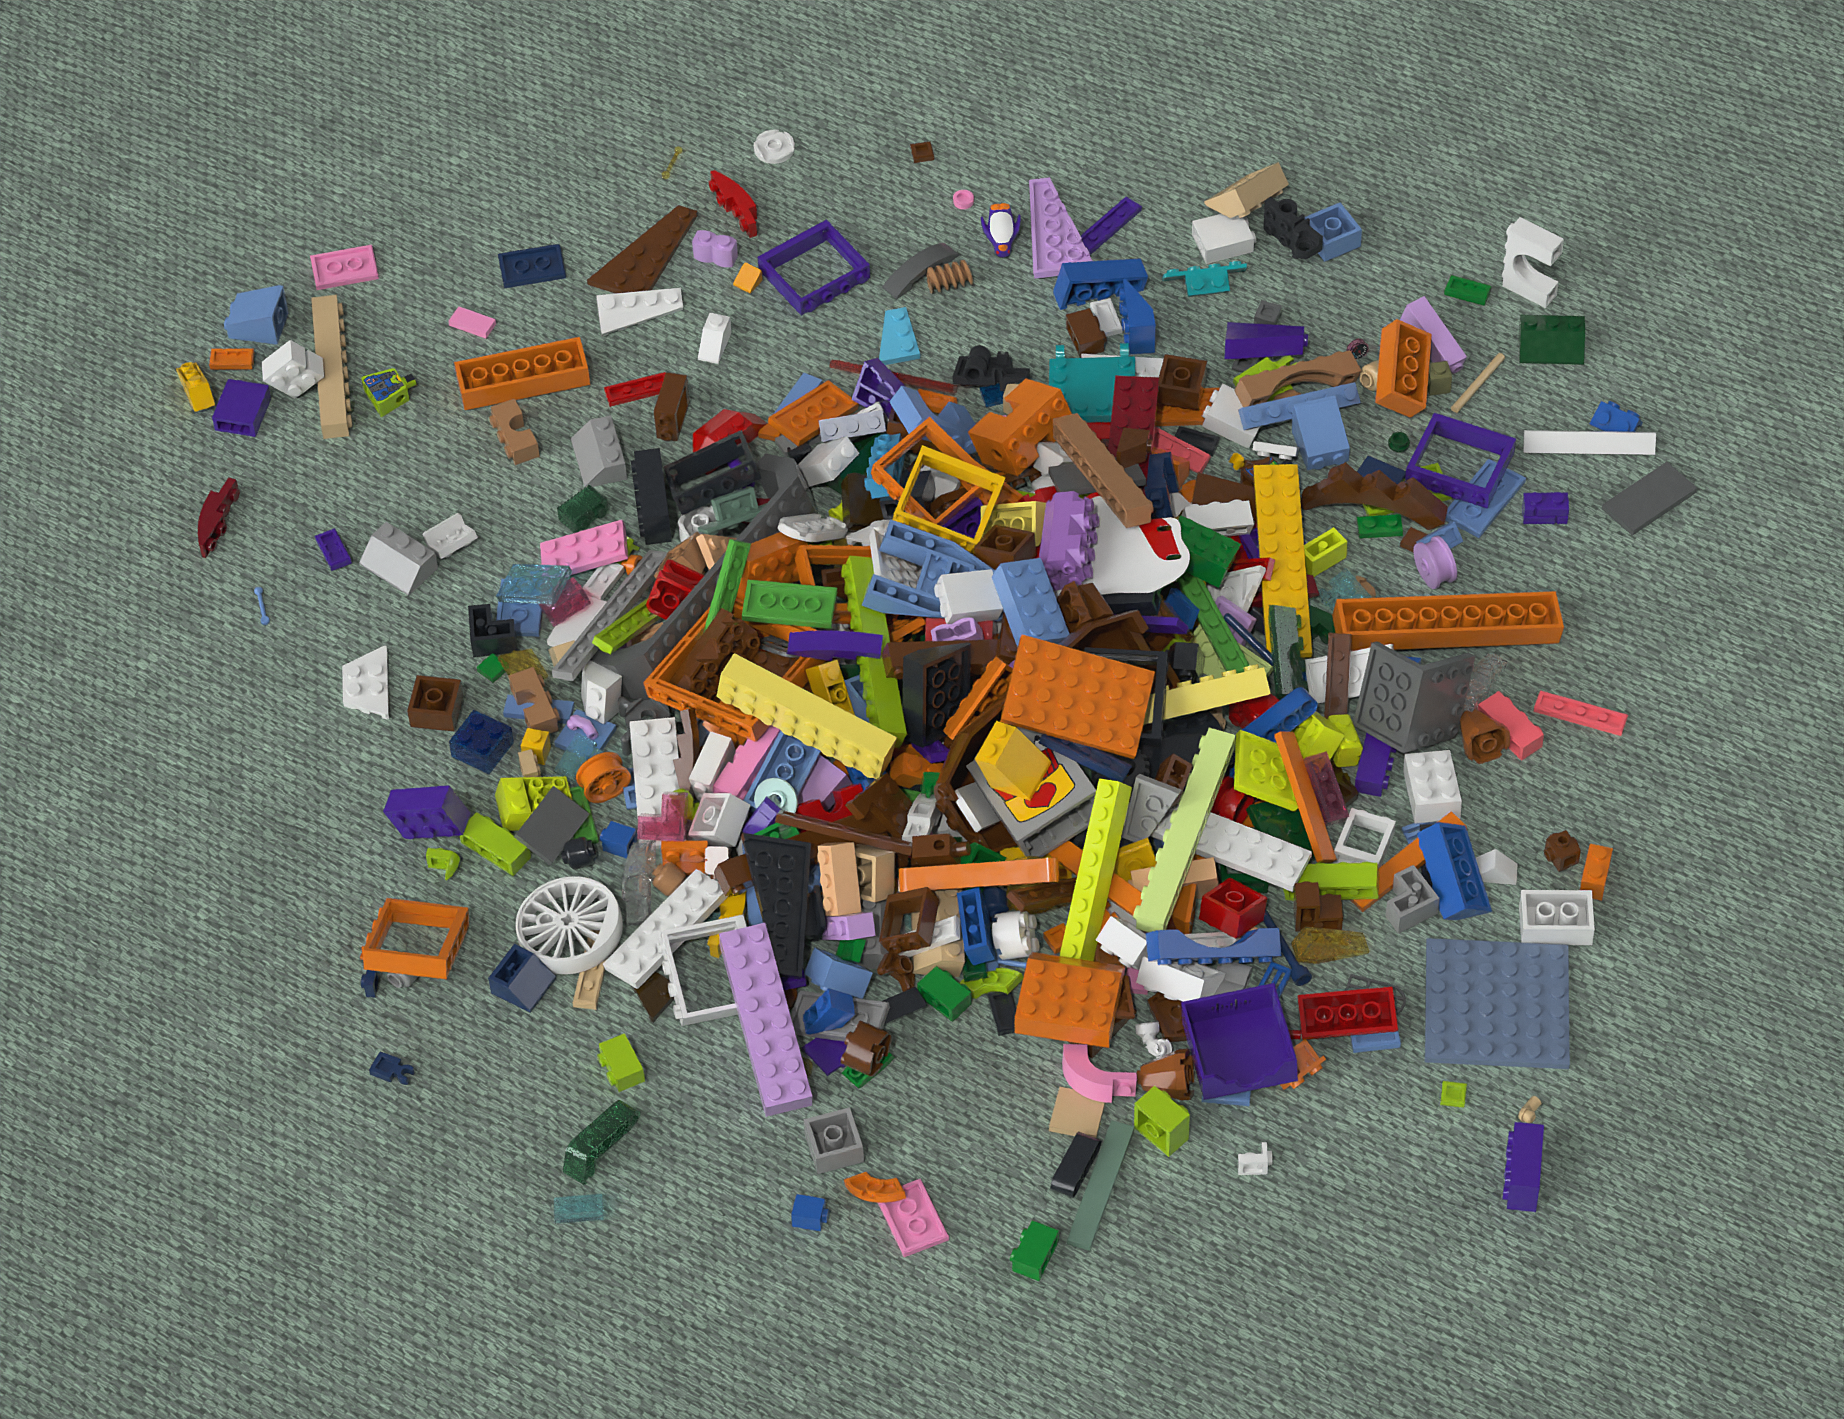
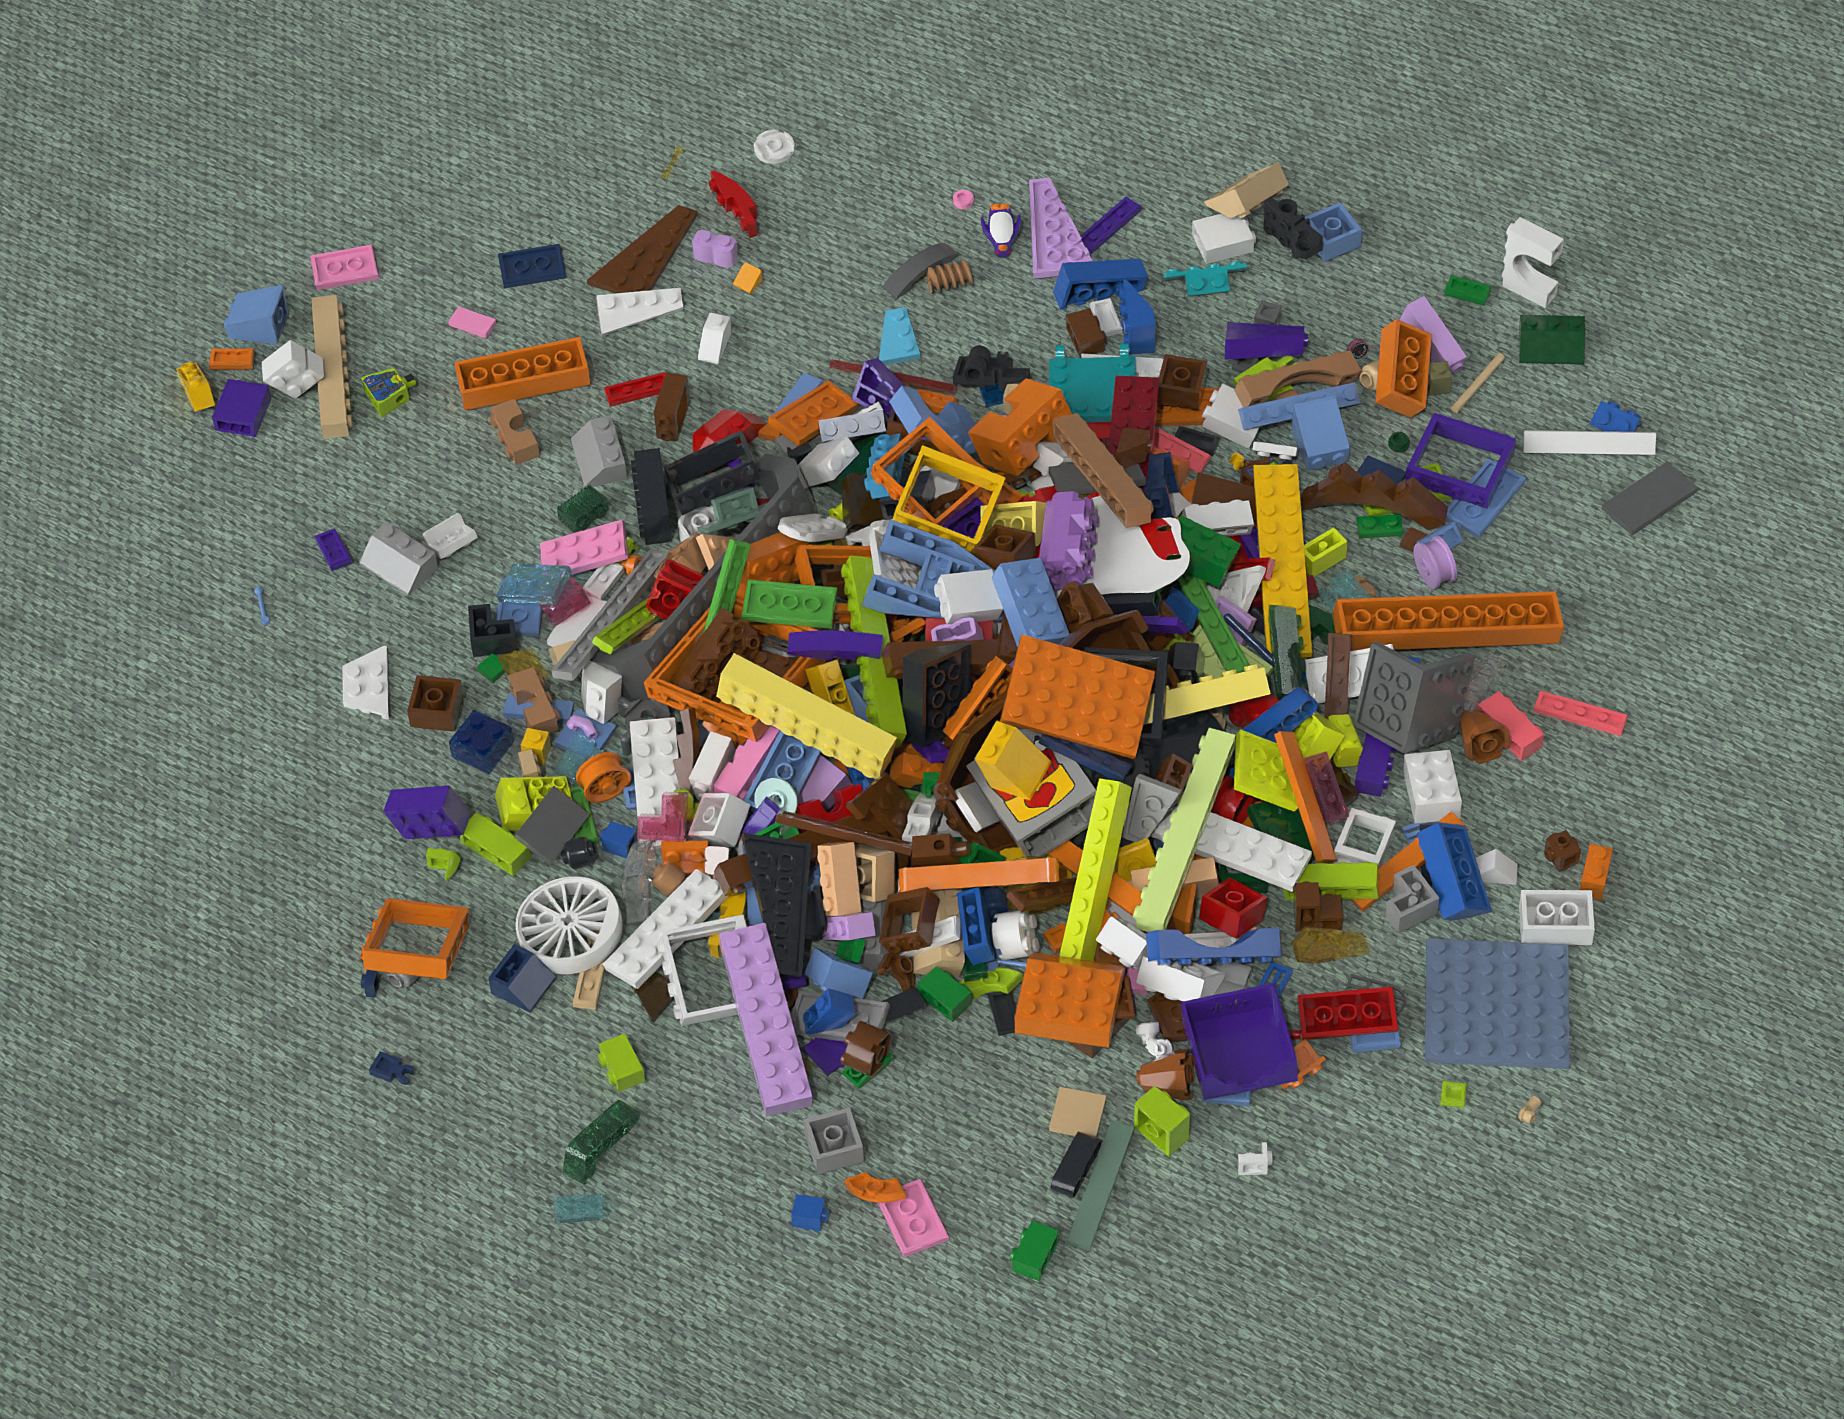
(211, 519): dark red slope -> none
(802, 243): dark purple window -> none
(922, 152): reddish brown tile -> none
(1092, 1081): bright pink arch -> none
(1299, 973): dark blue piece -> none
(1523, 1166): dark purple brick -> none
(1545, 508): dark purple brick -> none

